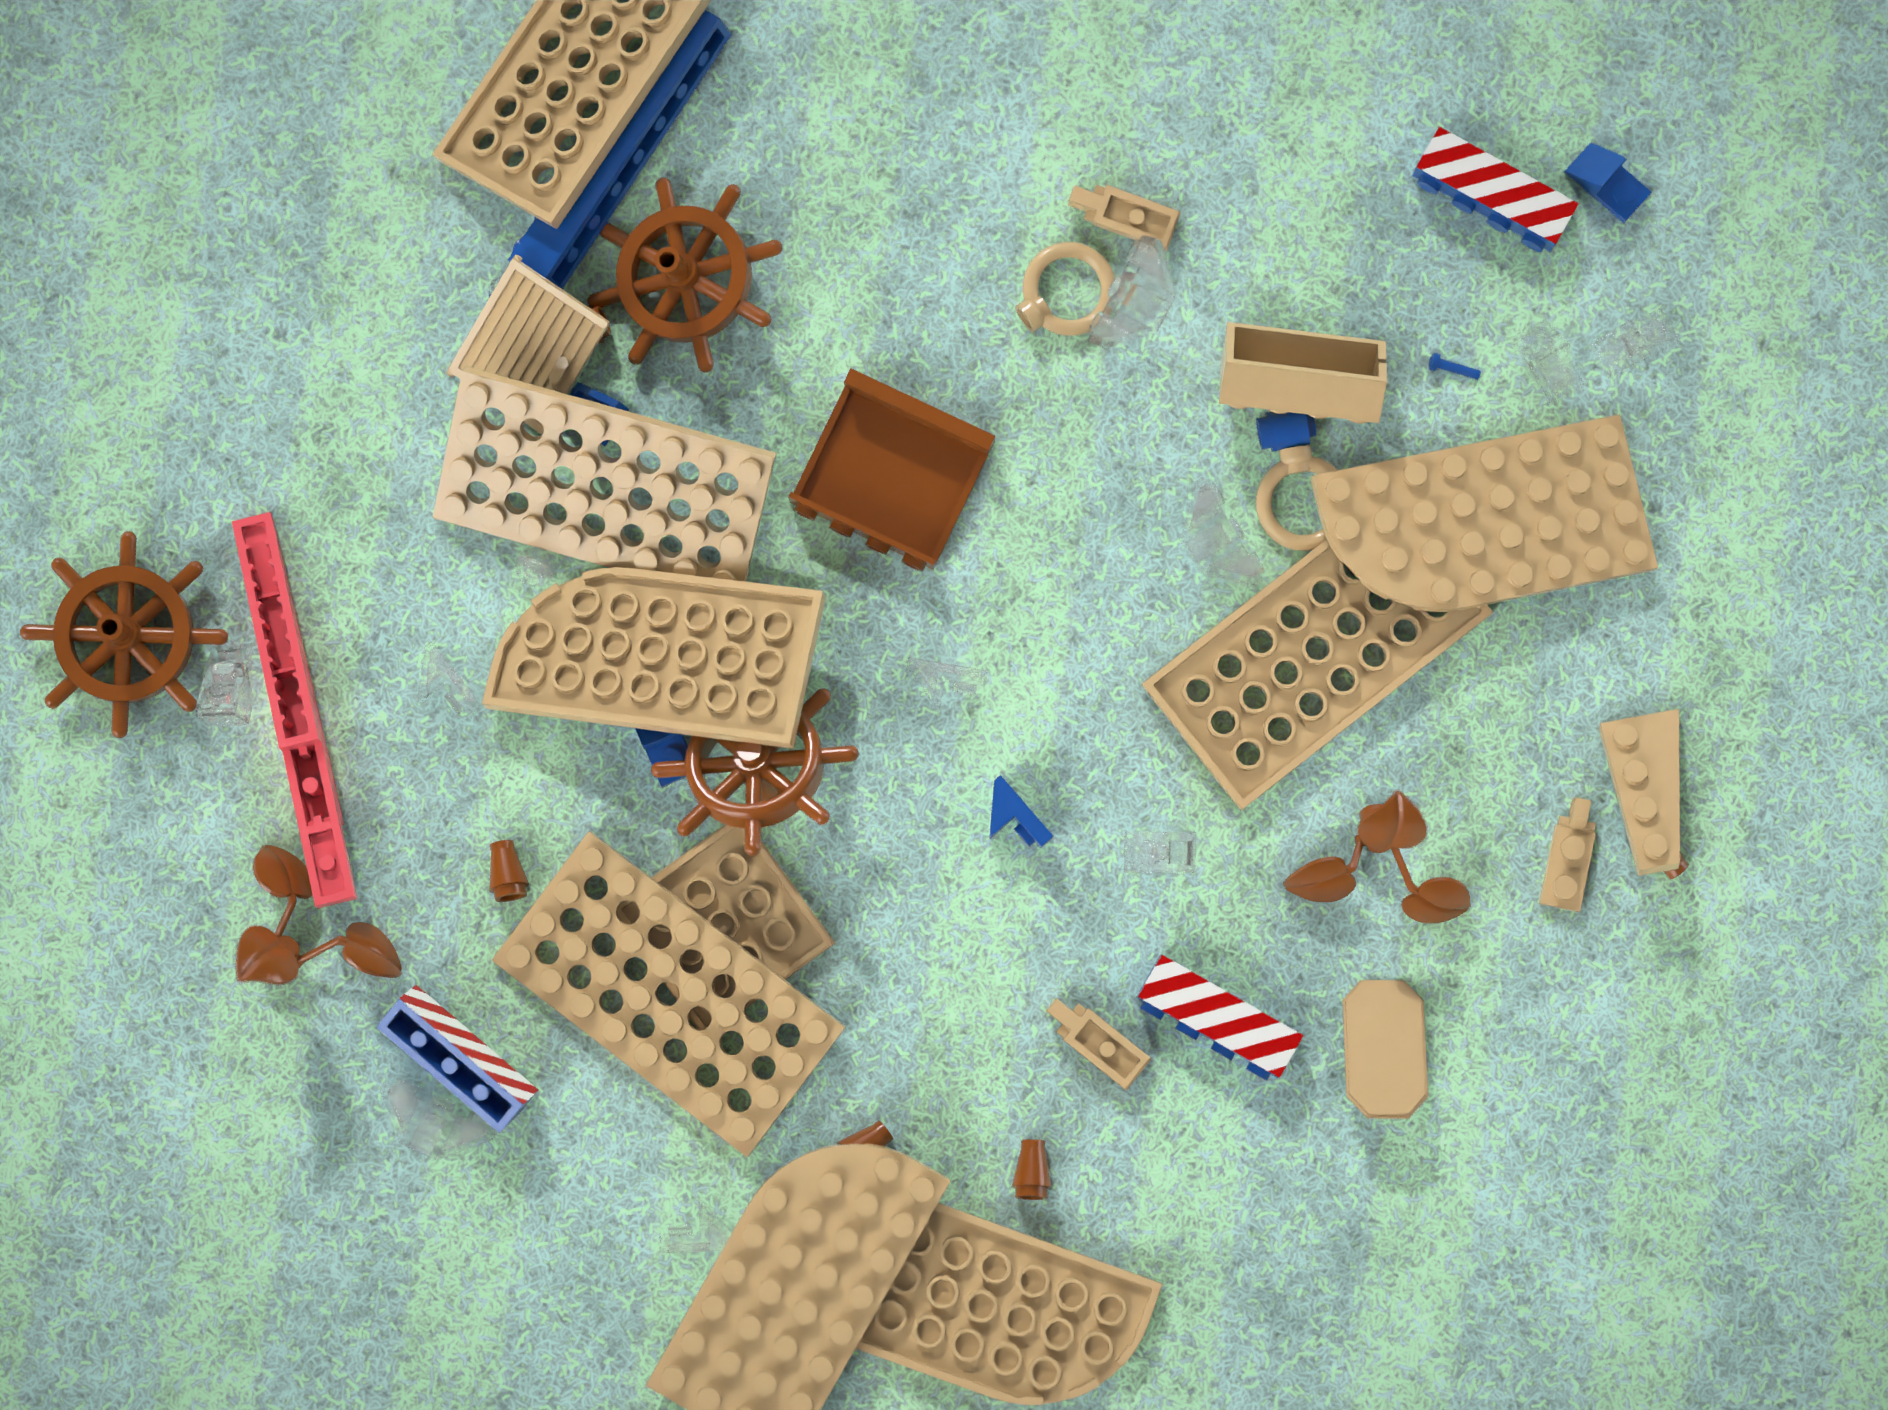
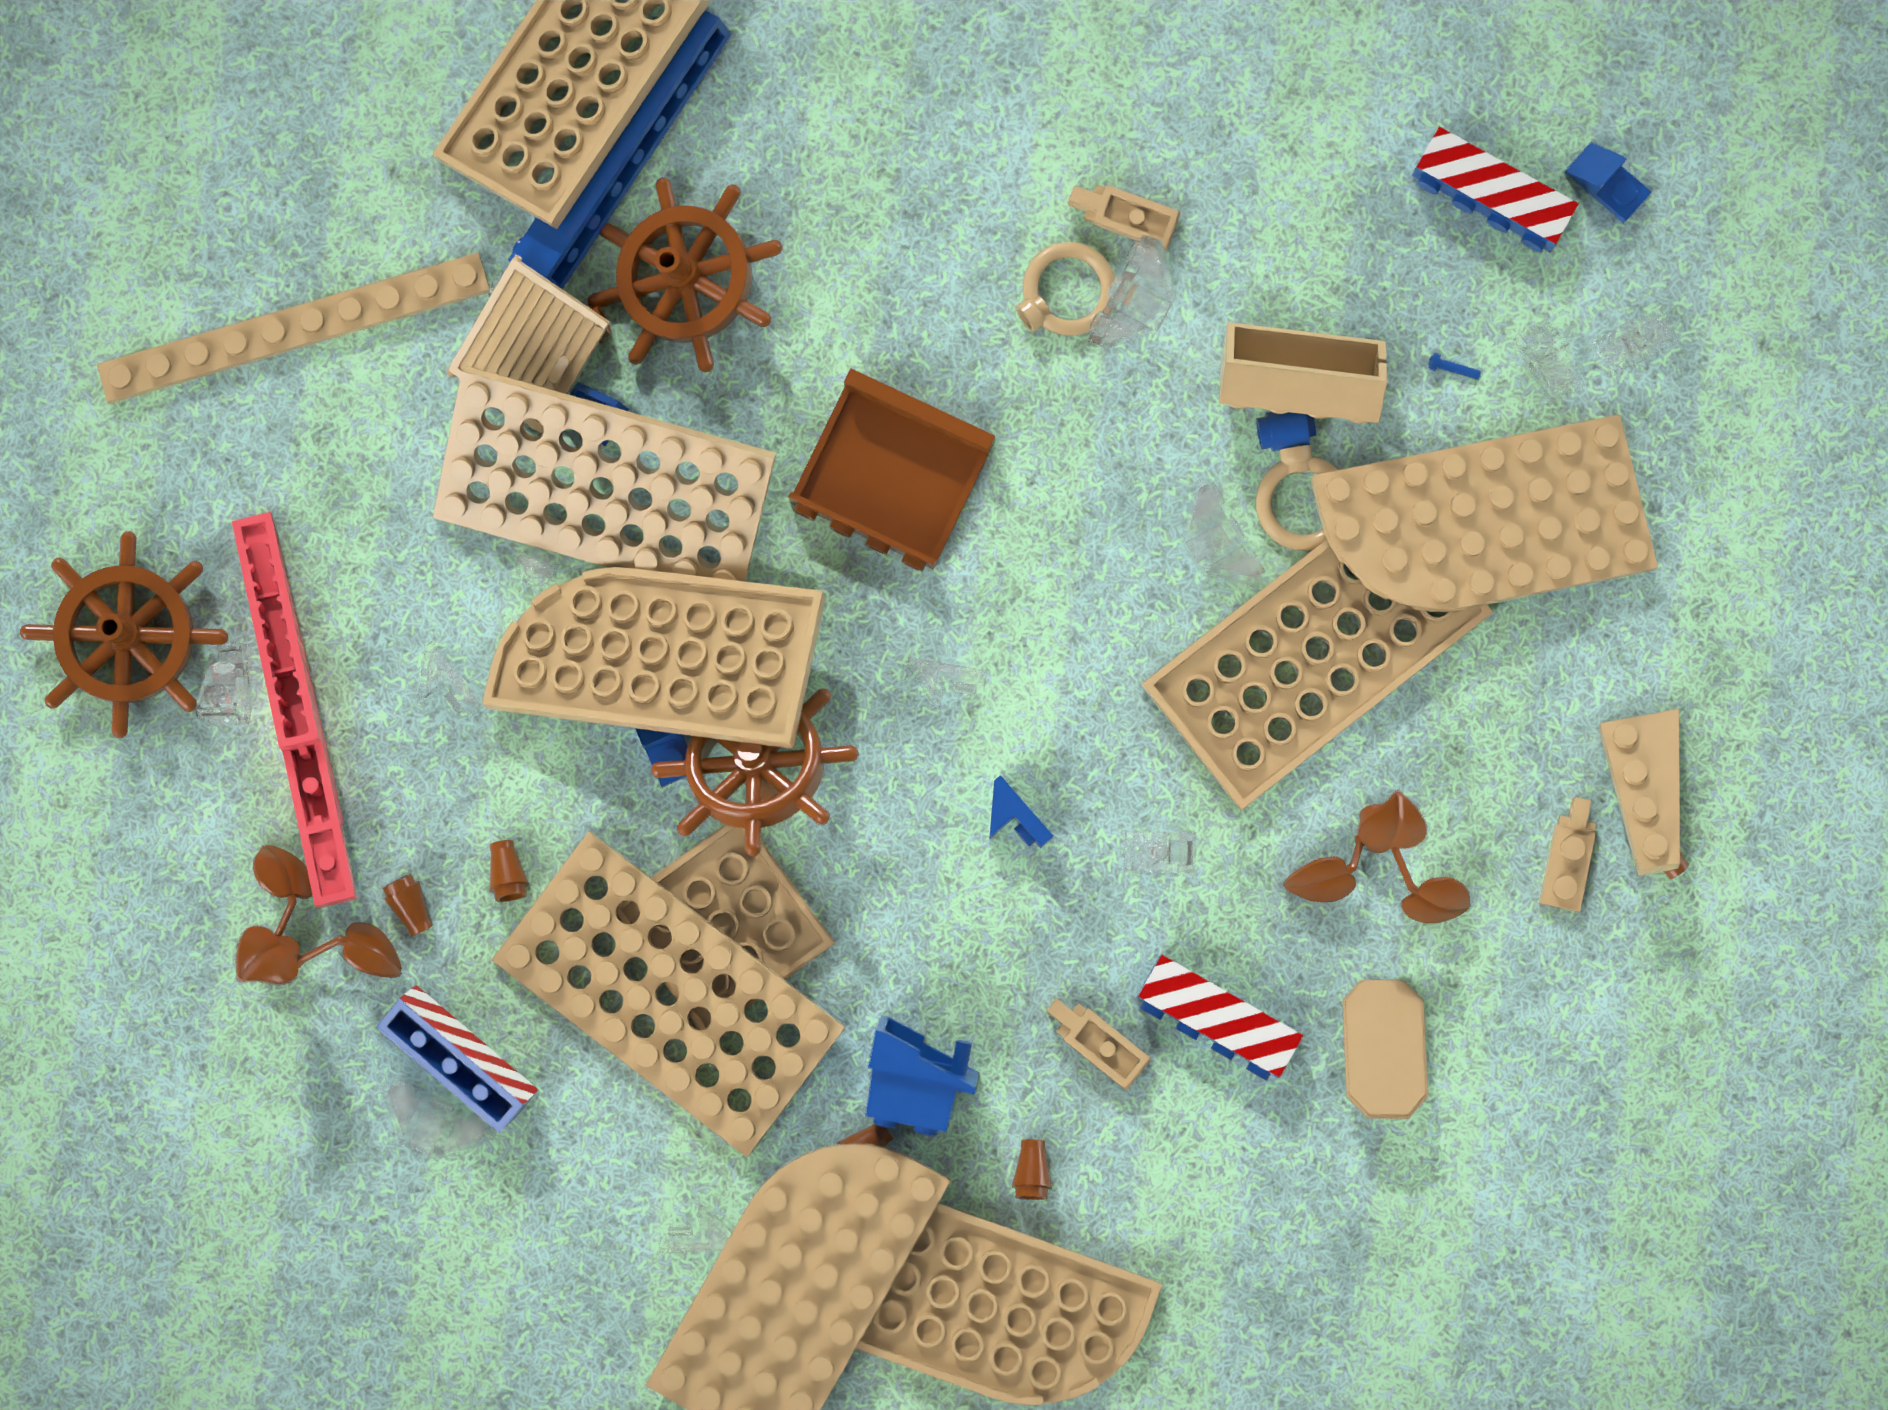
(293, 328): none -> tan plate
(408, 903): none -> dark orange cone
(914, 1080): none -> blue piece

